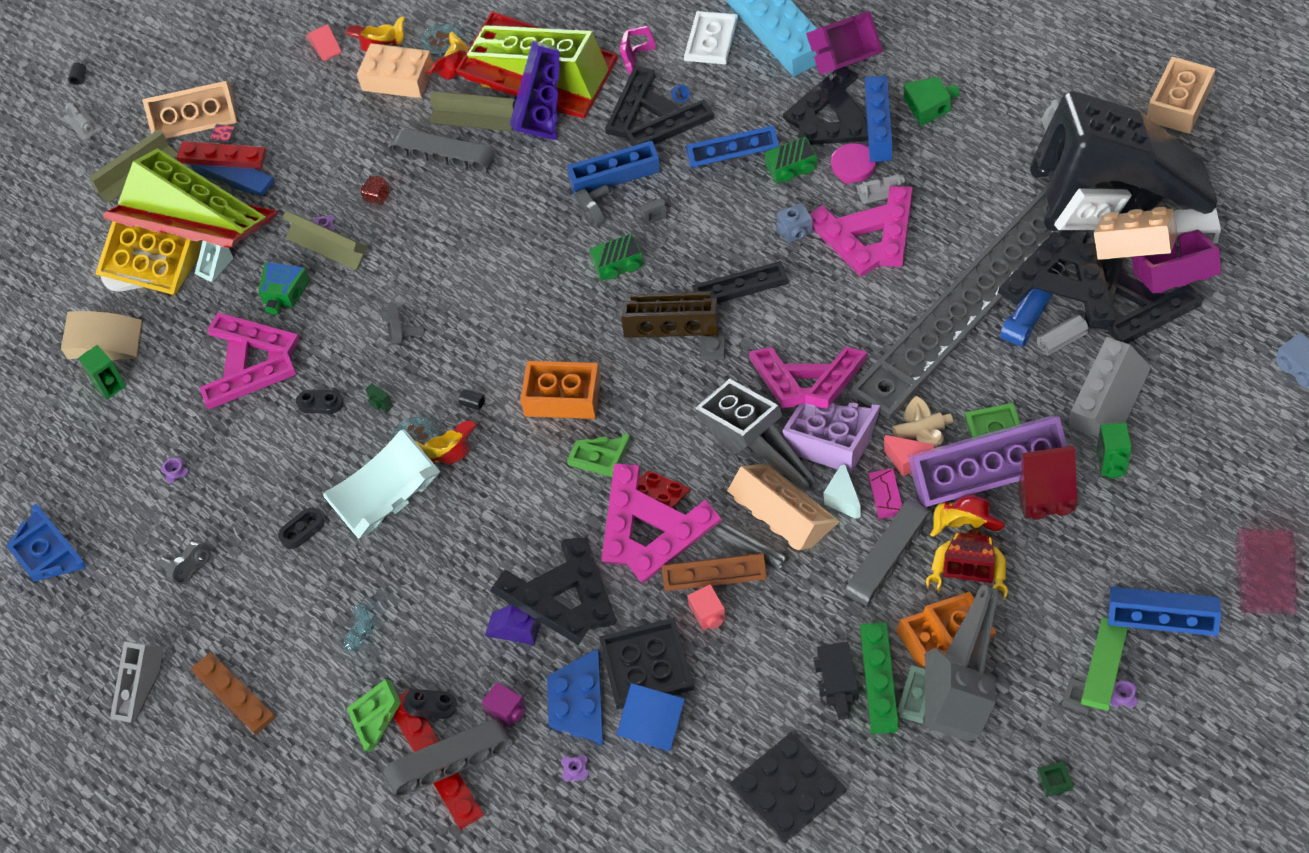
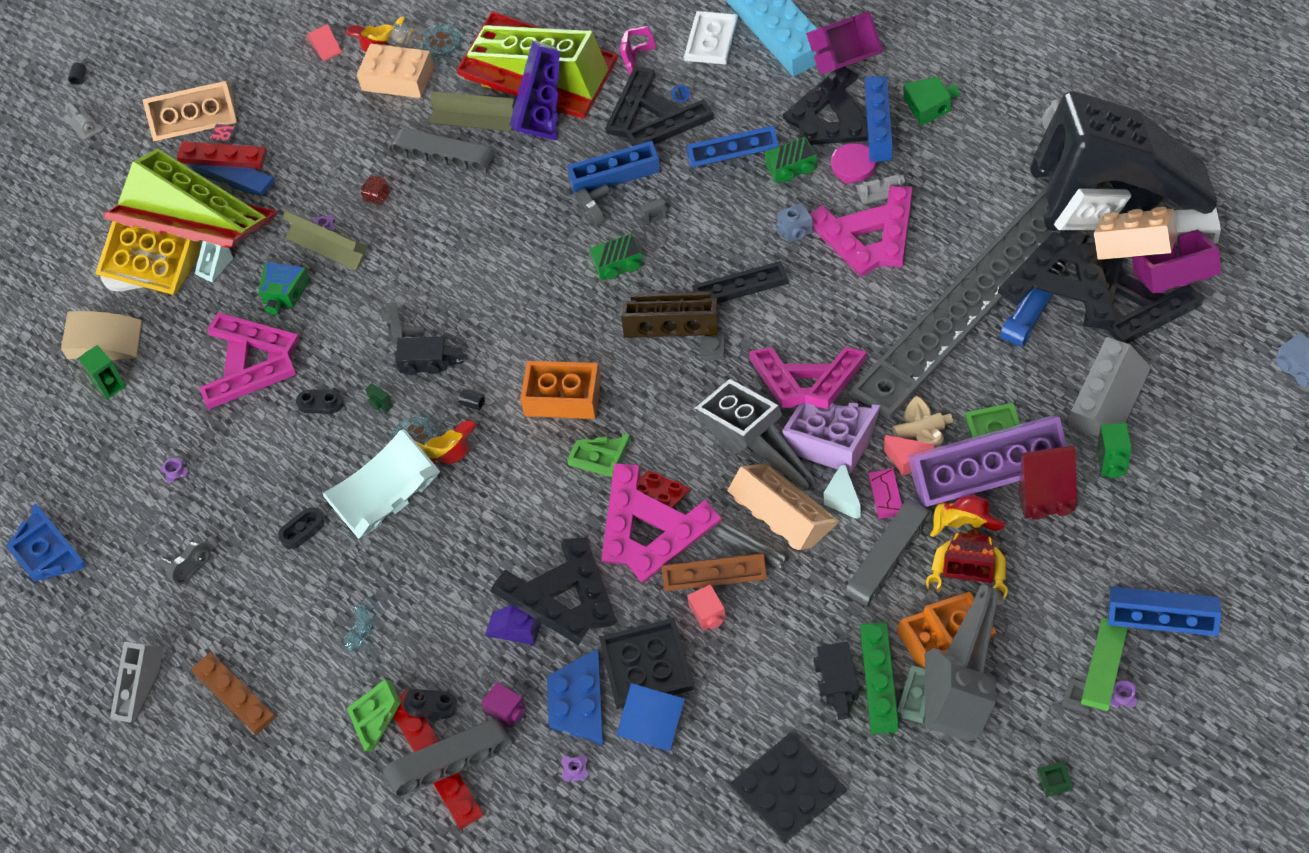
(112, 177): olive panel -> none
(405, 37): none -> clear brick
(426, 355): none -> black hinge
(447, 65): red hair -> none
(1062, 335): light grey axle -> none
(1181, 94): light nougat brick -> none
(1266, 571): clear pink slope -> none

